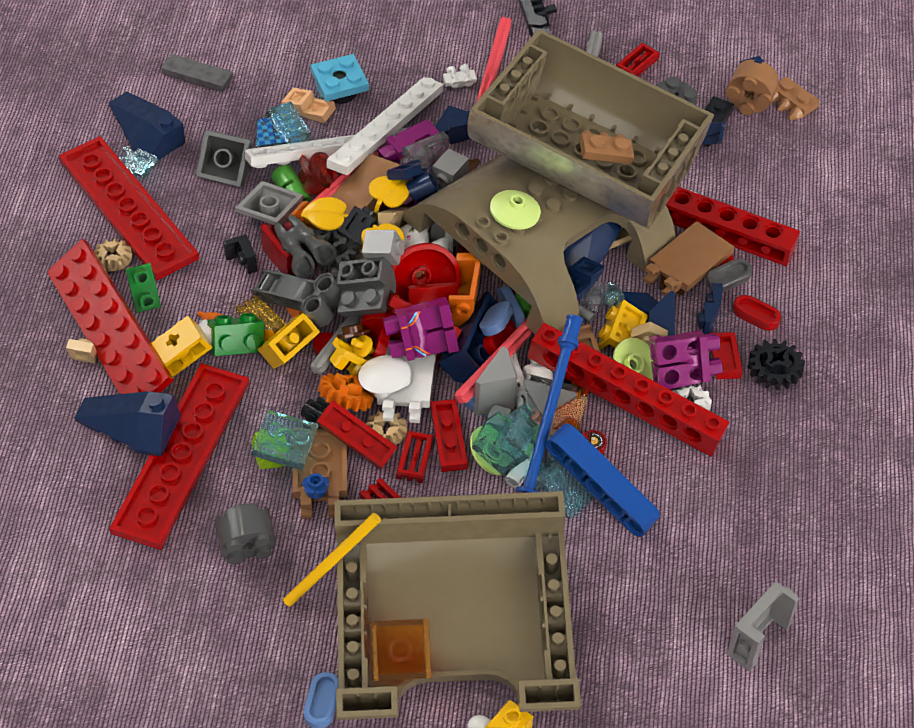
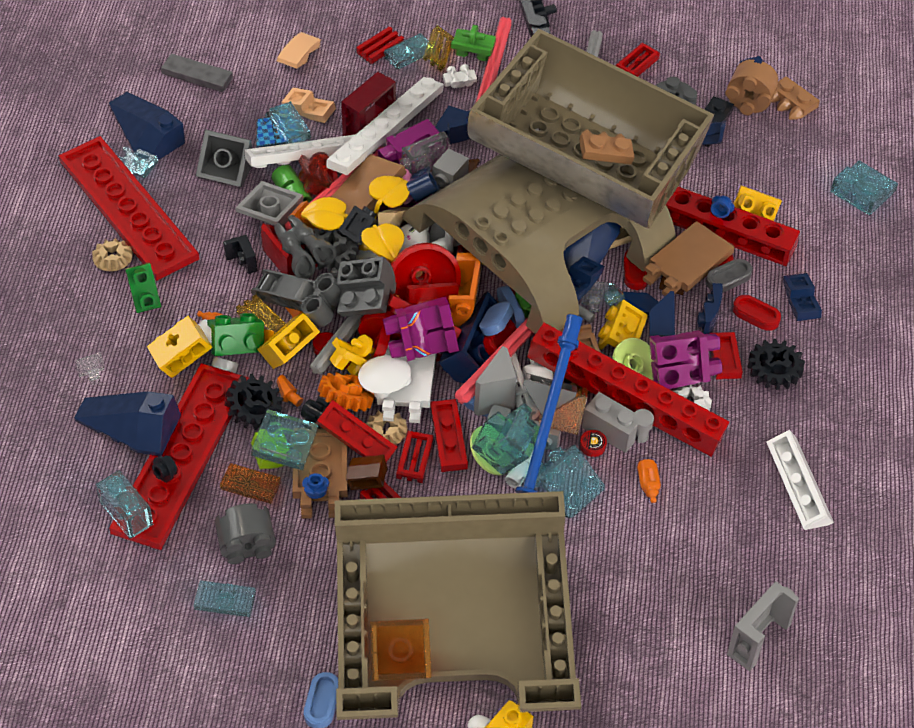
(82, 350): tan plate -> none
(90, 366): none -> clear tile
(108, 322): red plate -> none
(124, 504): none -> clear light blue brick
(164, 468): none -> black plate
(225, 364): none -> light grey tile
(225, 598): none -> clear light blue plate
(250, 483): none -> clear orange tile
(251, 399): none -> black gear
(288, 391): none -> orange bar
(298, 49): none -> light nougat slope
(332, 559): yellow axle -> none
(339, 79): medium azure piece -> none
(352, 331): reddish brown plate -> none
(367, 472): none -> reddish brown piece
(376, 89): none -> dark red window
(377, 43): none -> red tile
(383, 244): brick -> none
(405, 170): dark blue tile -> none
(406, 51): none -> clear light blue plate
(431, 44): none -> clear yellow tile
(473, 41): none -> bright green hips
(515, 209): yellowish green dish -> none
(602, 480): blue beam -> none
(617, 422): none -> light grey hinge
(633, 275): none -> red tile
(648, 329): tan plate -> none
(649, 478): none -> orange piece
(721, 206): none -> blue plate
(757, 202): none -> yellow hips
(799, 481): none -> white slope
(801, 297): none -> dark blue slope
(863, 187): none -> clear light blue plate

